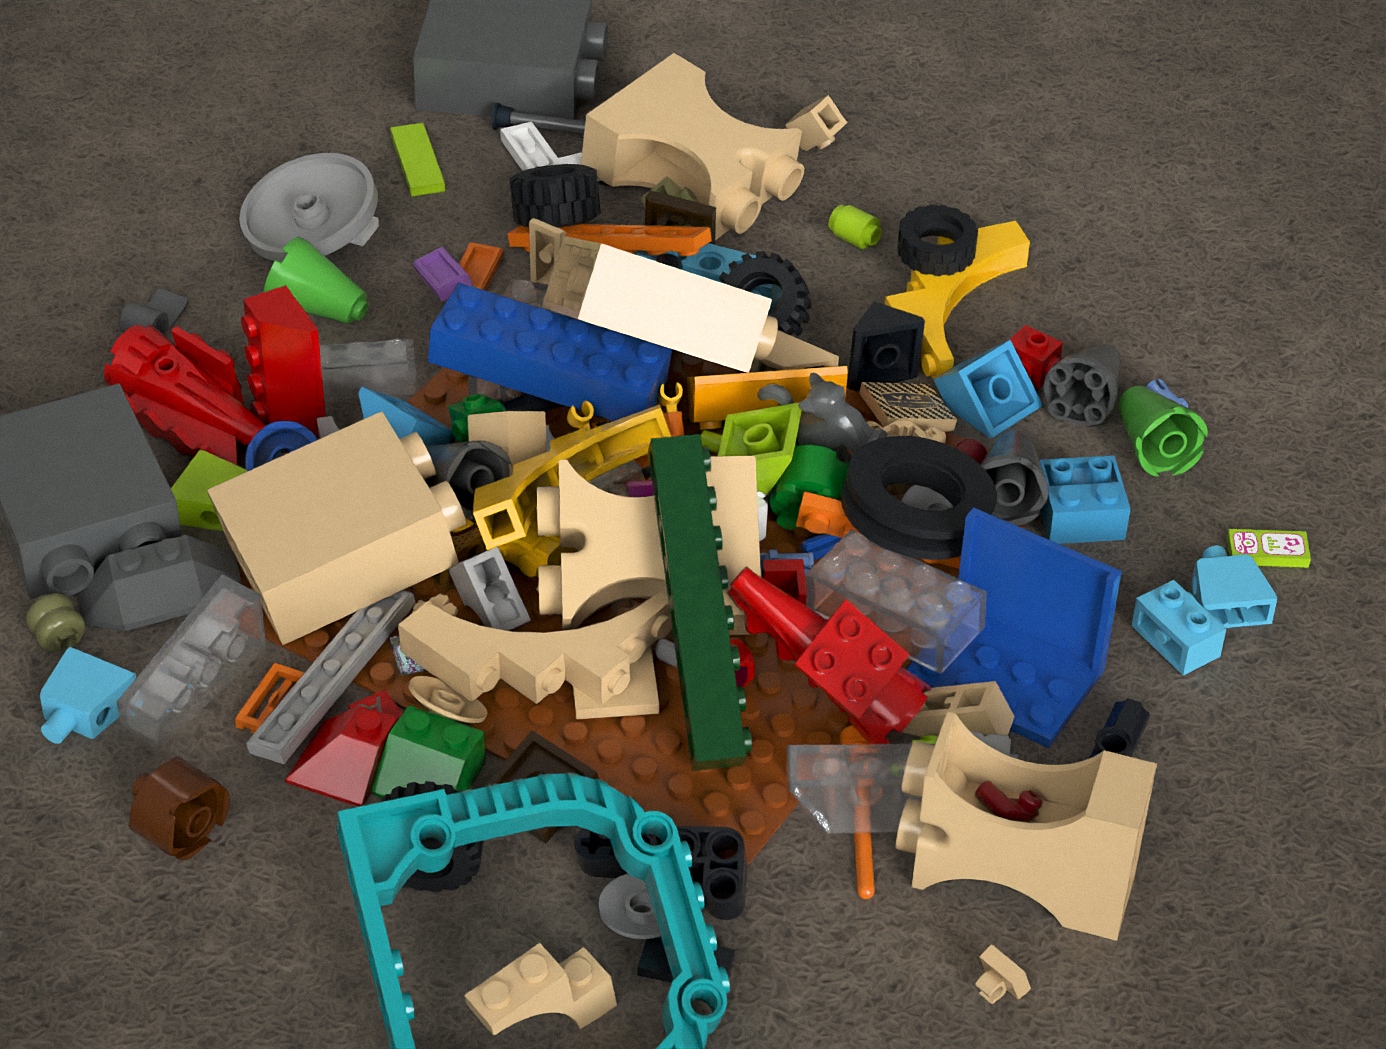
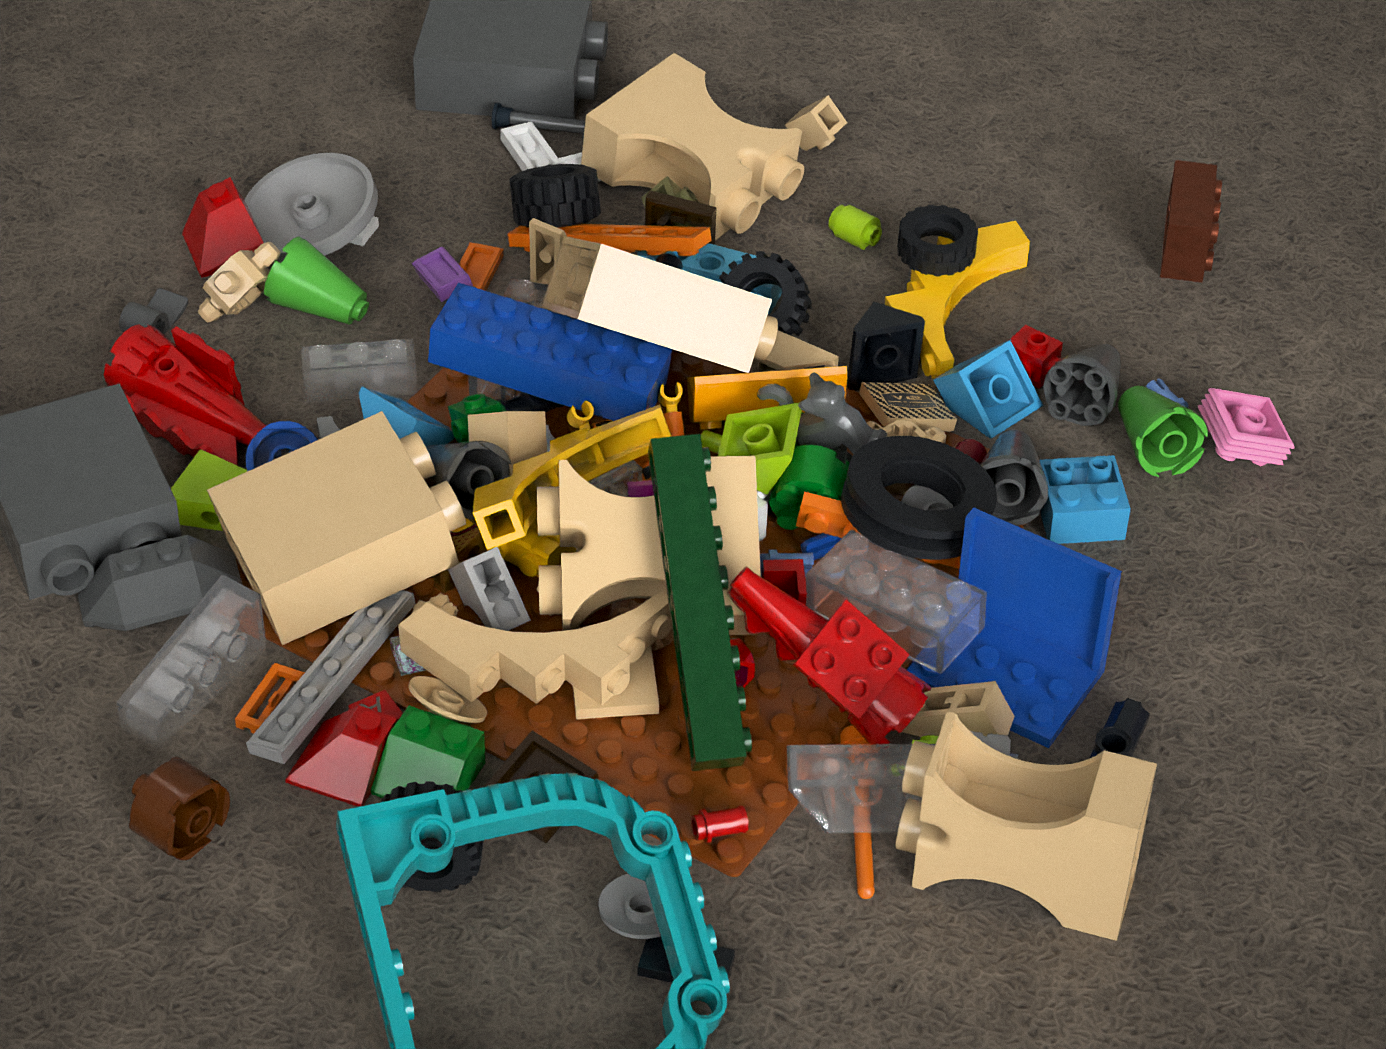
(55, 622): olive piece -> none
(82, 695): medium azure torso -> none
(219, 227): none -> red slope
(238, 282): none -> tan piece
(283, 360): red slope -> none
(417, 159): lime tile -> none
(542, 985): tan arch -> none
(666, 652): light grey rock -> none
(705, 845): black beam -> none
(719, 823): none -> red pin
(1000, 975): tan tile -> none
(1013, 809): dark red arm -> none
(1178, 627): medium azure brick -> none
(1191, 221): none -> copper brick
(1233, 589): medium azure torso -> none
(1245, 427): none -> bright pink brick
(1271, 547): tile -> none

